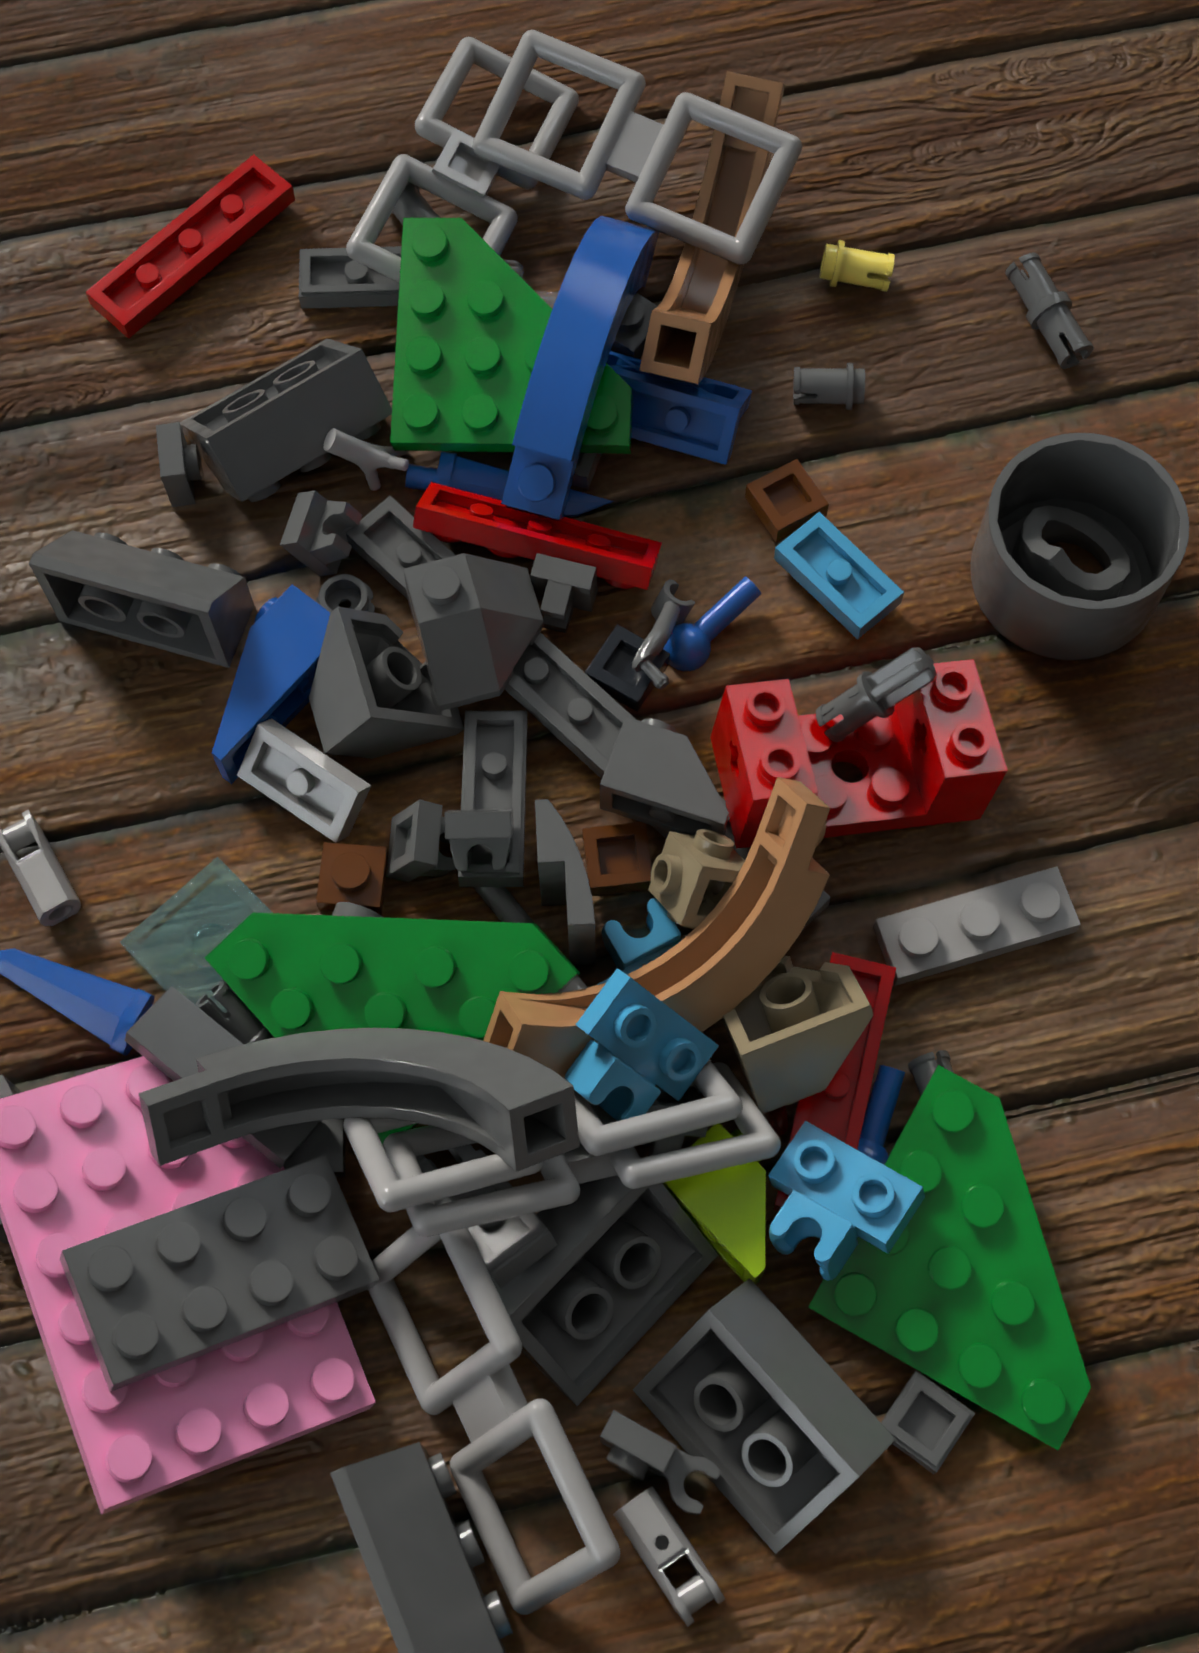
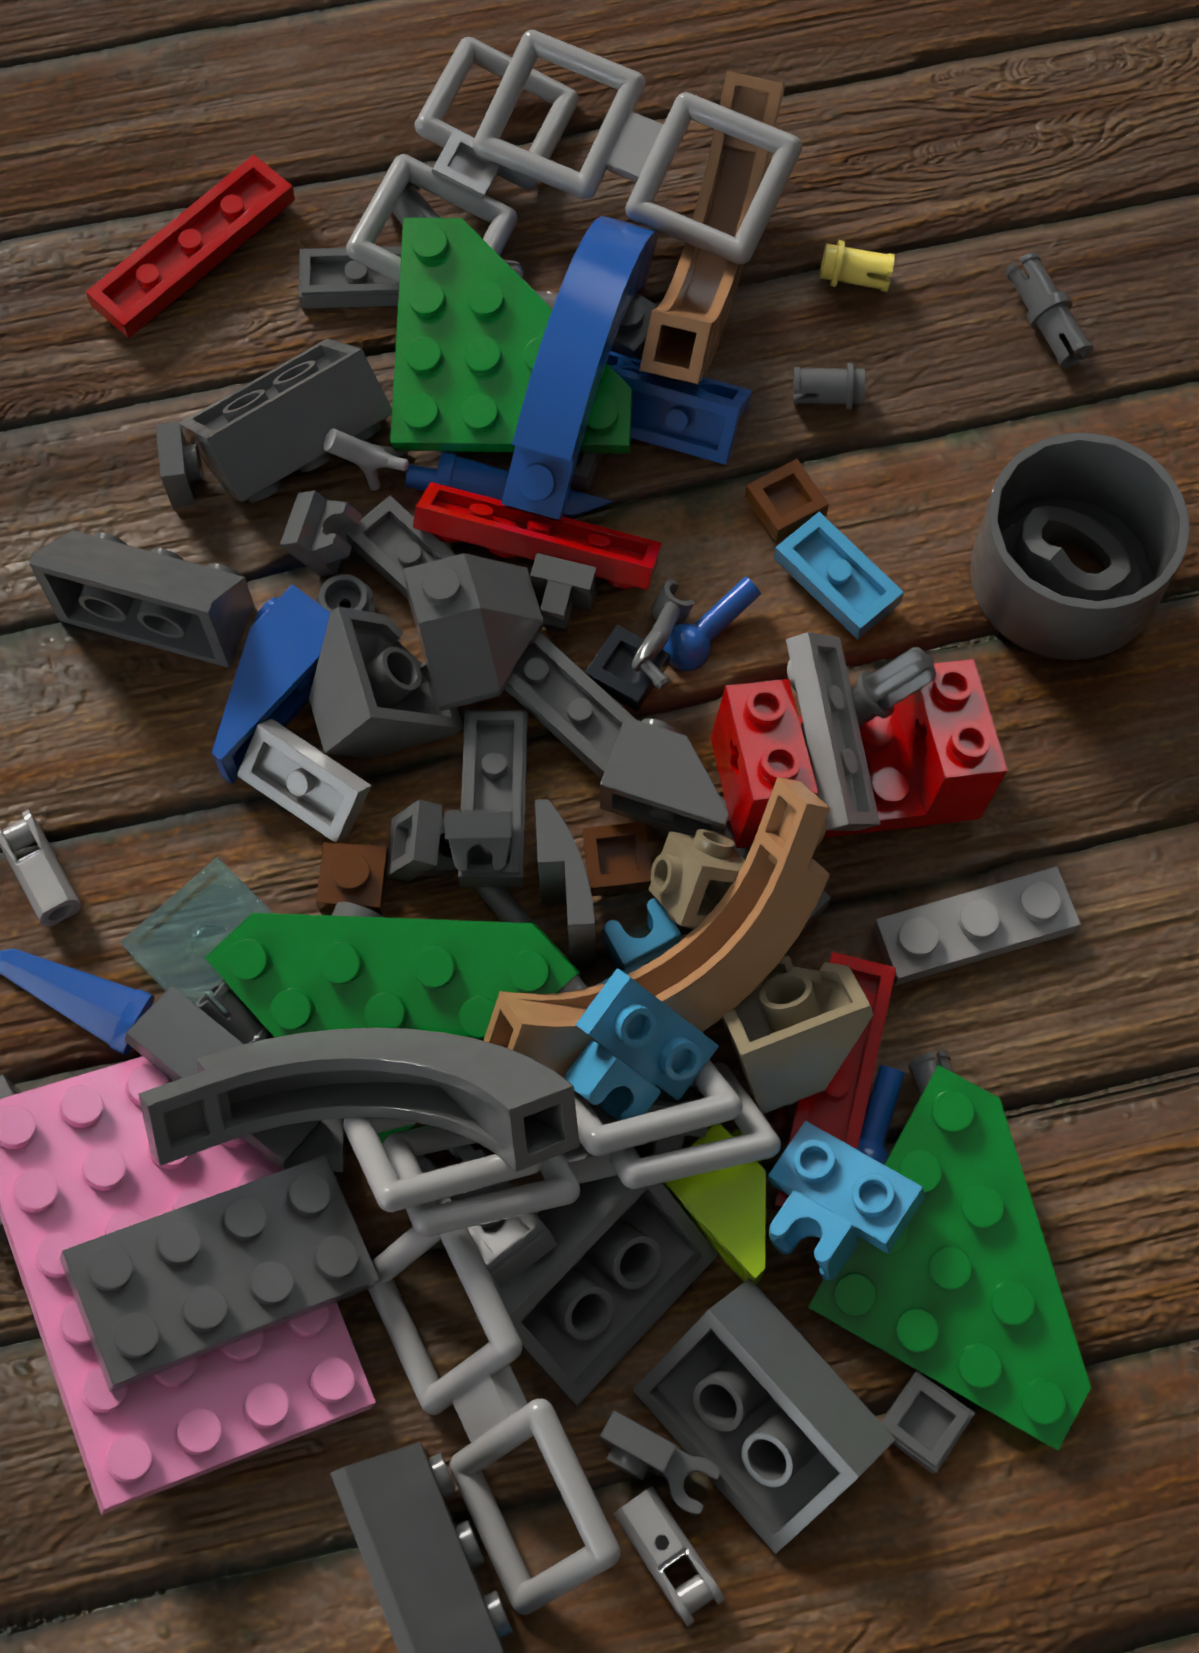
(832, 730): none -> light grey plate

